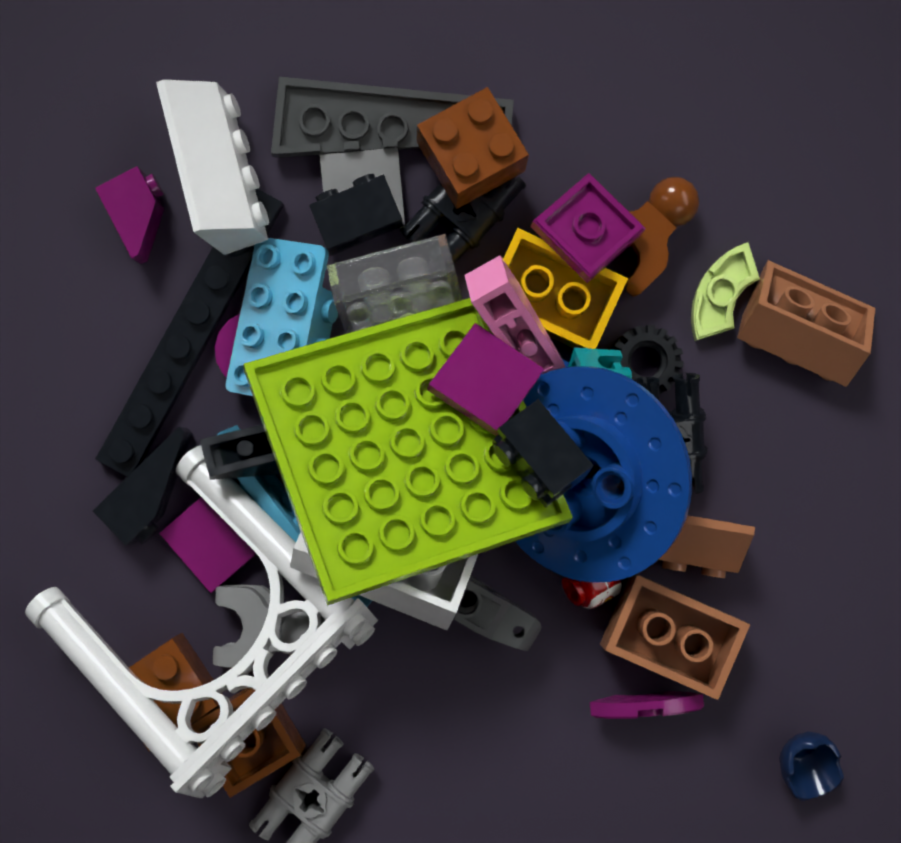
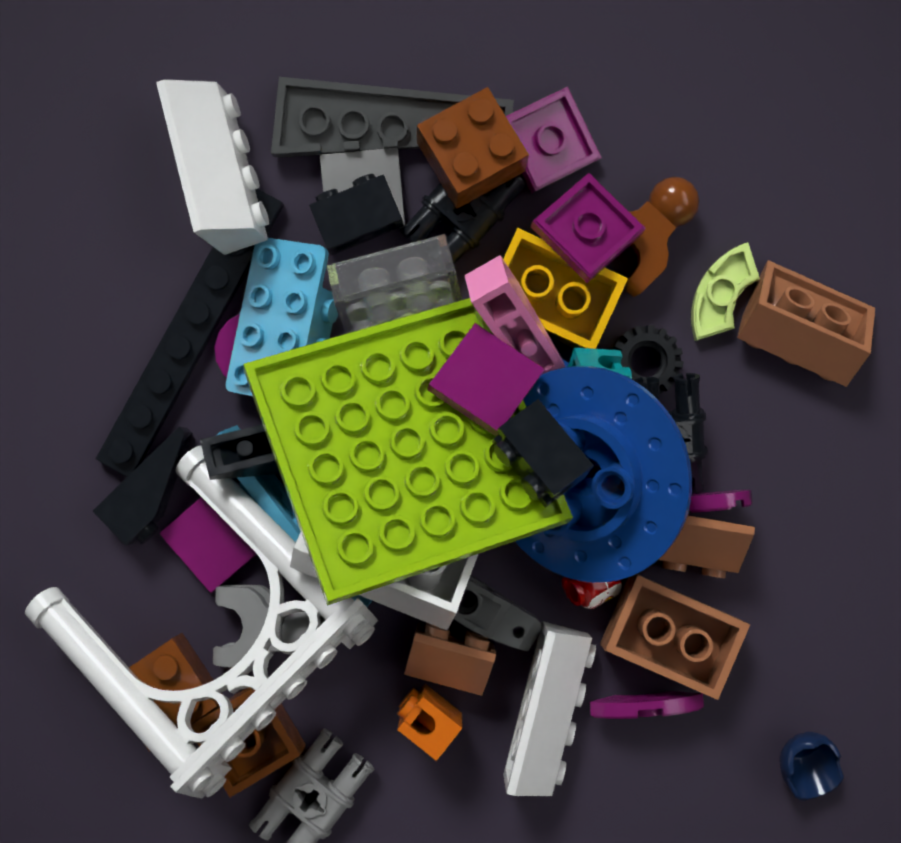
(134, 210): magenta slope -> none
(429, 720): none -> orange brick
(451, 658): none -> nougat slope
(547, 711): none -> white slope
(553, 138): none -> magenta tile
(719, 500): none -> magenta tile

